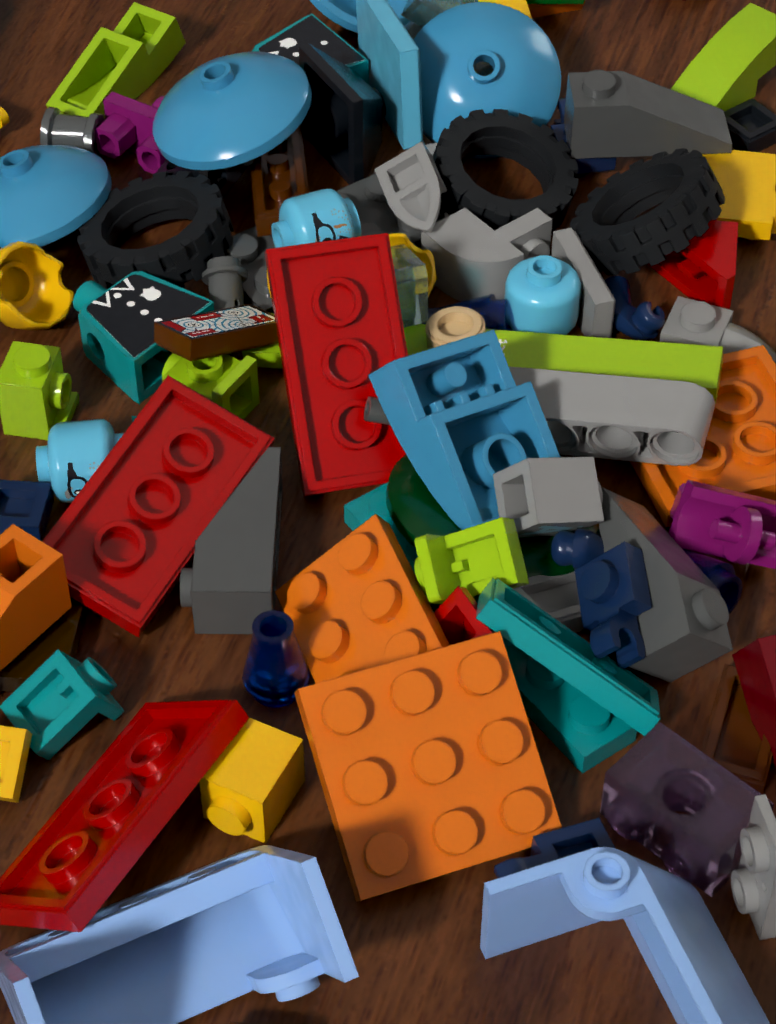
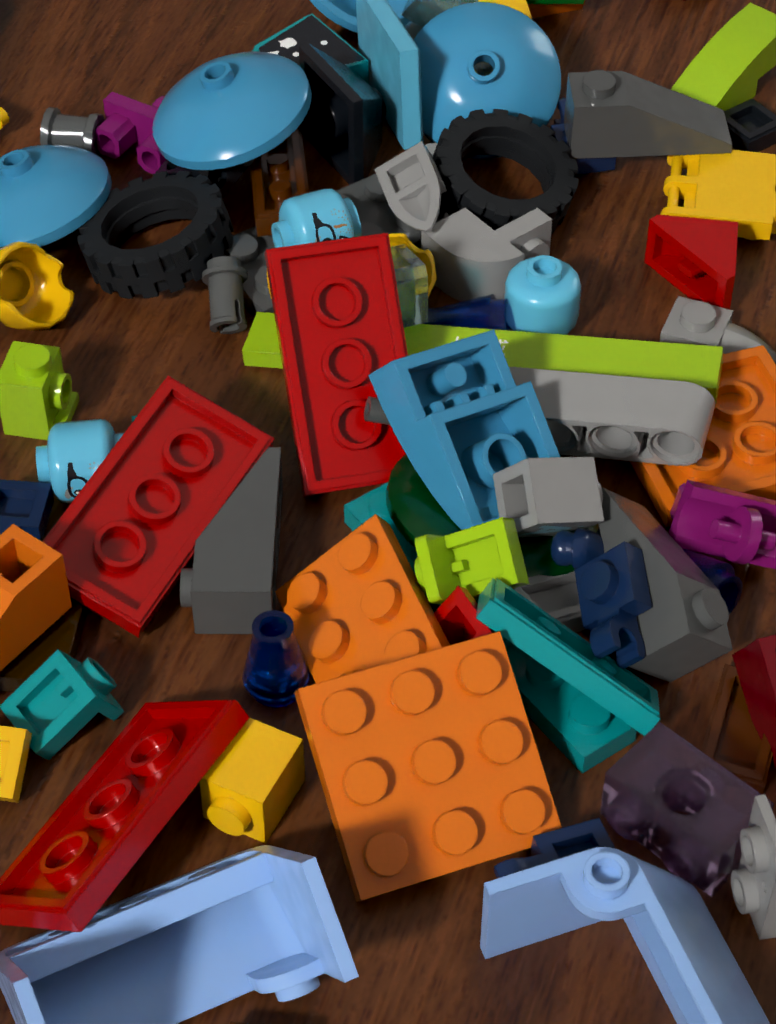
(120, 61): lime slope -> none
(120, 327): torso -> none
(216, 332): tile -> none
(220, 379): lime brick -> none
(453, 325): tan tile -> none
(596, 299): light grey tile -> none
(638, 322): dark blue arm -> none
(687, 199): black tyre -> none

